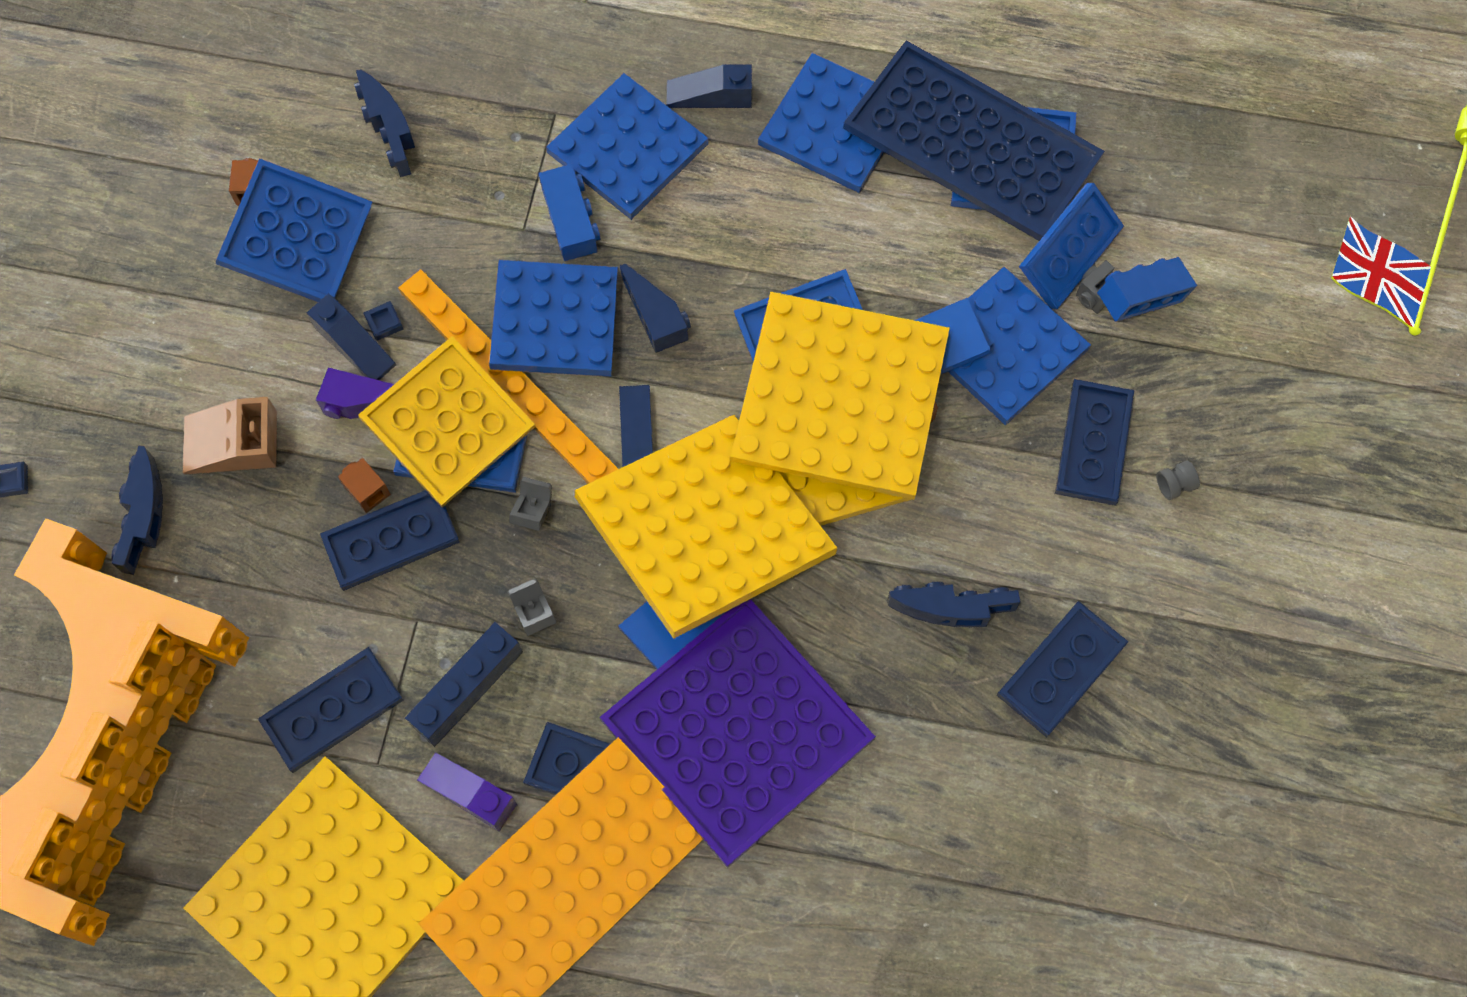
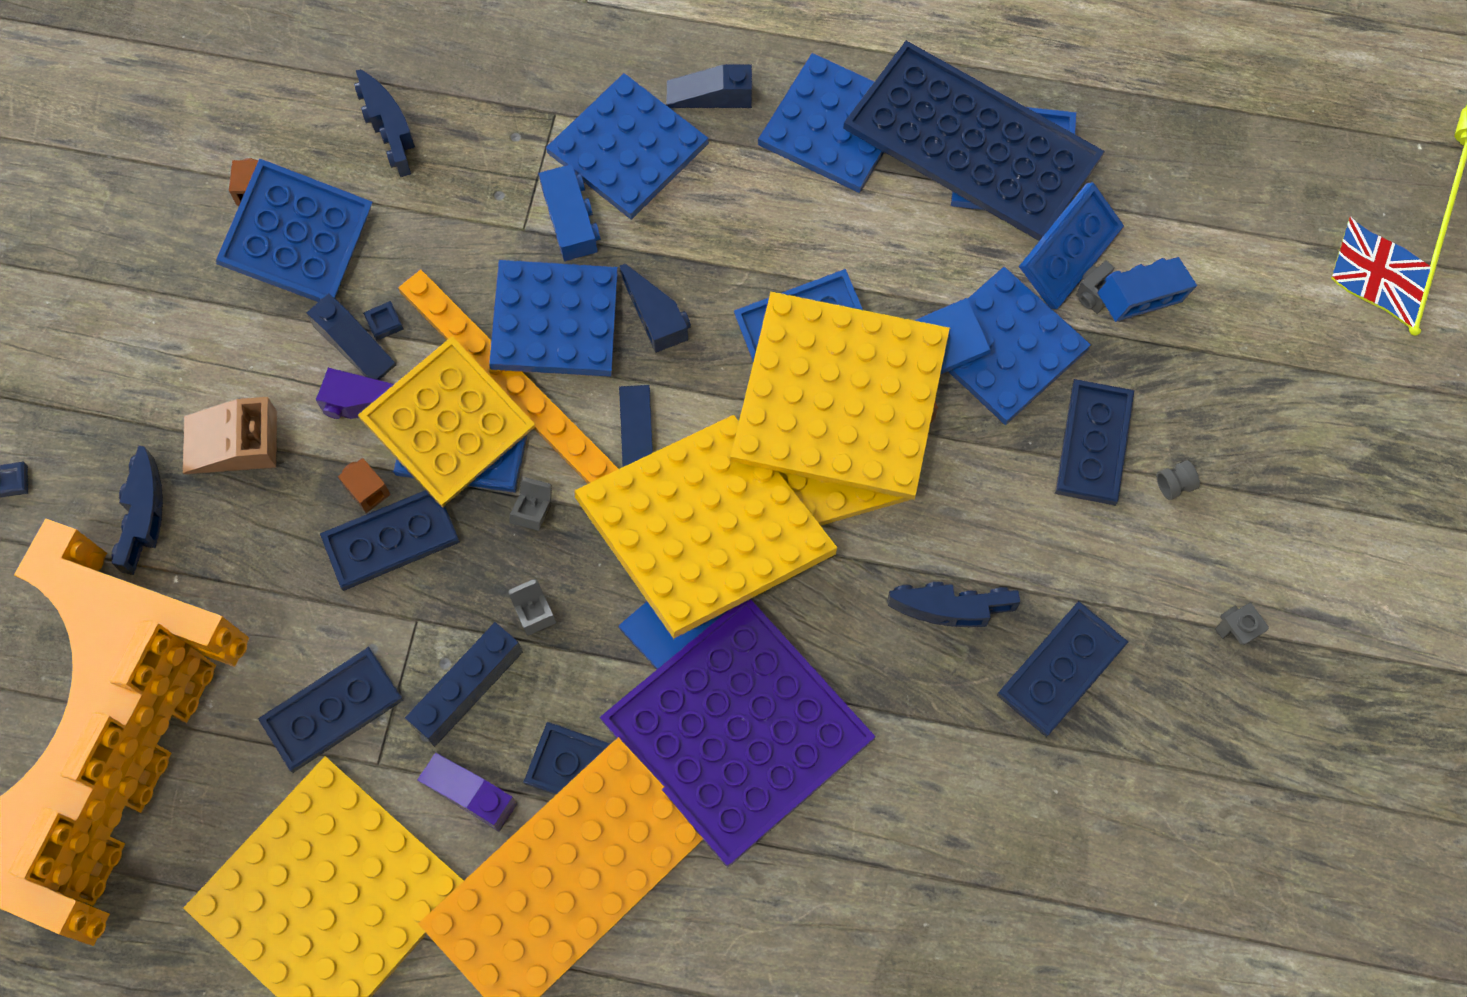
(1244, 624): none -> dark grey bracket

